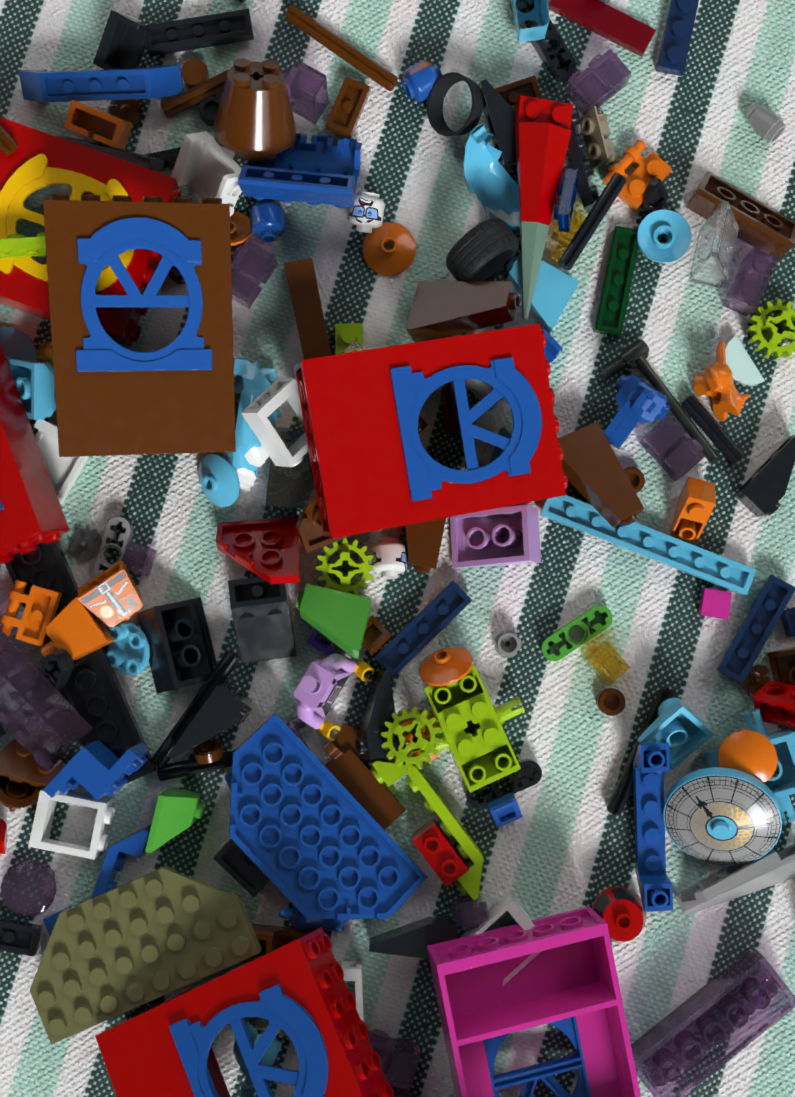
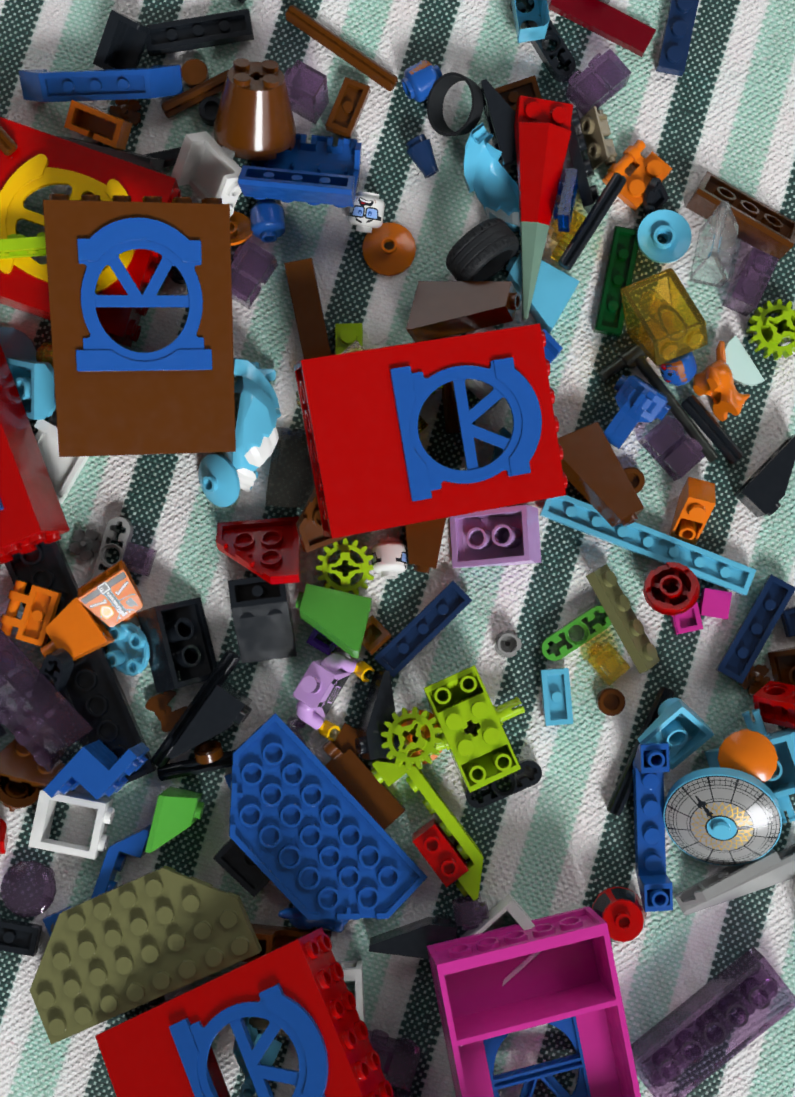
(164, 713): none -> reddish brown piece
(263, 407): white window -> none
(422, 155): none -> dark blue cone
(446, 666): orange dish -> none
(504, 809): blue tile -> none
(556, 696): none -> medium azure plate
(623, 618): none -> olive plate
(663, 317): none -> clear yellow slope
(671, 589): none -> red cone
(679, 370): none -> blue head
(687, 621): none -> dark pink tile
(765, 122): light grey cone -> none

